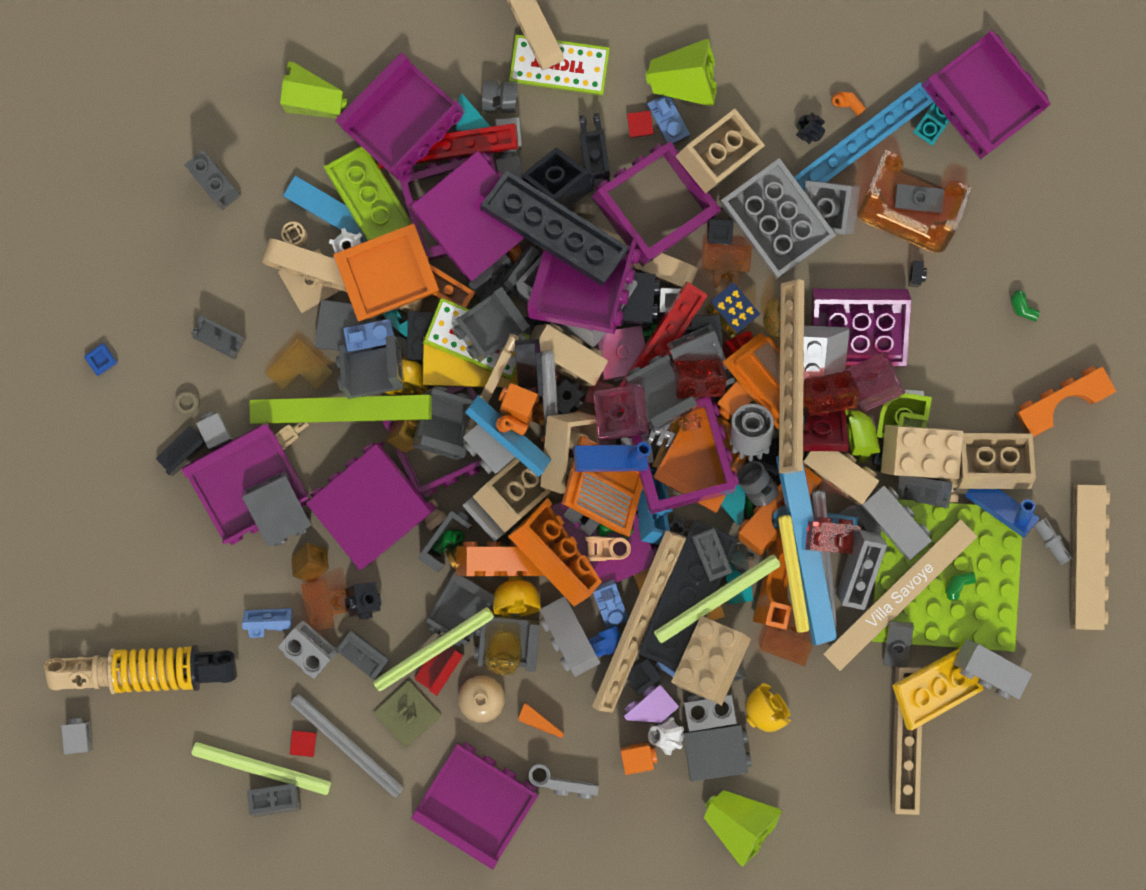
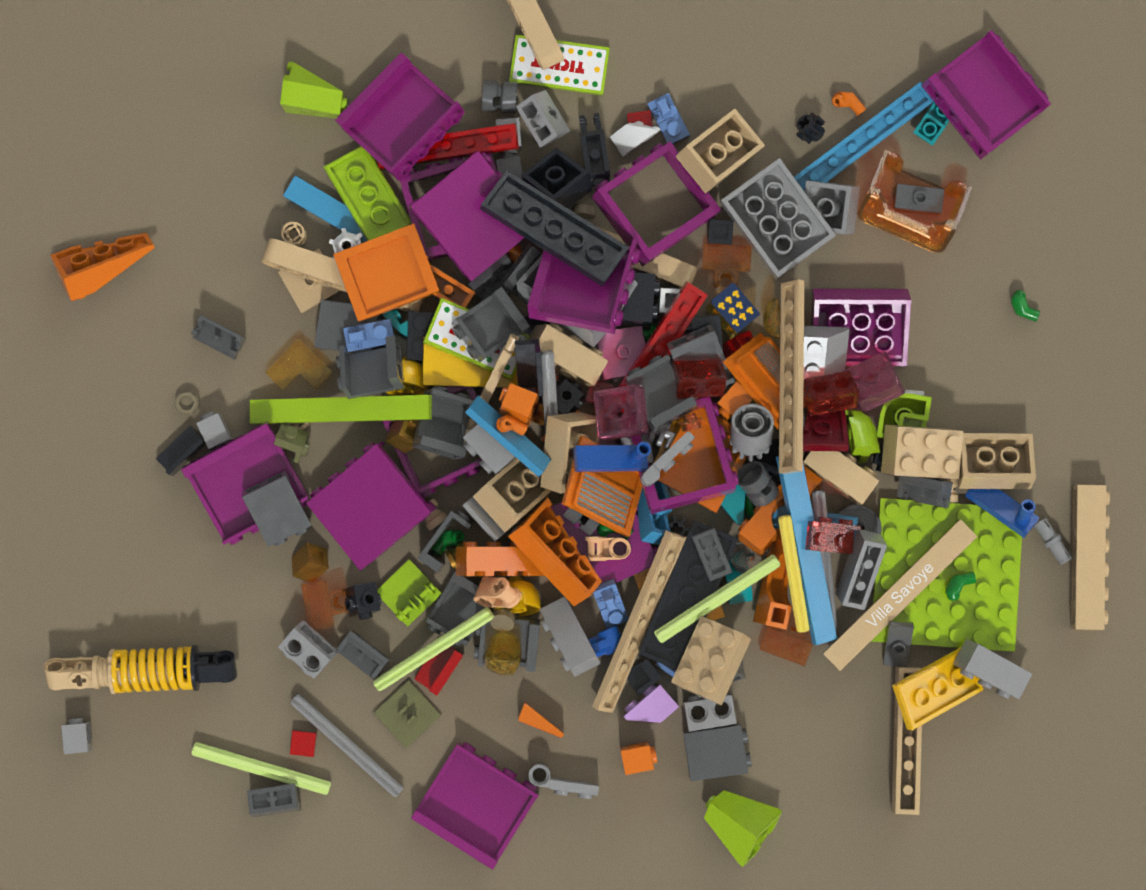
(92, 267): none -> orange wedge
(100, 359): blue tile -> none
(212, 180): dark grey panel -> none
(271, 619): medium blue hinge -> none
(293, 440): none -> olive bracket
(408, 593): none -> lime hinge
(471, 118): teal slope -> none
(481, 699): tan cylinder -> none
(496, 593): none -> light nougat piece
(503, 620): none -> dark tan tile
(543, 118): none -> light grey brick
(632, 136): none -> white slope
(666, 461): none -> light grey hinge
(666, 735): white rock -> none
(685, 74): lime slope -> none
(765, 710): yellow cylinder -> none
(896, 521): light grey brick -> none
(917, 274): black plate -> none
(1091, 387): orange arch -> none

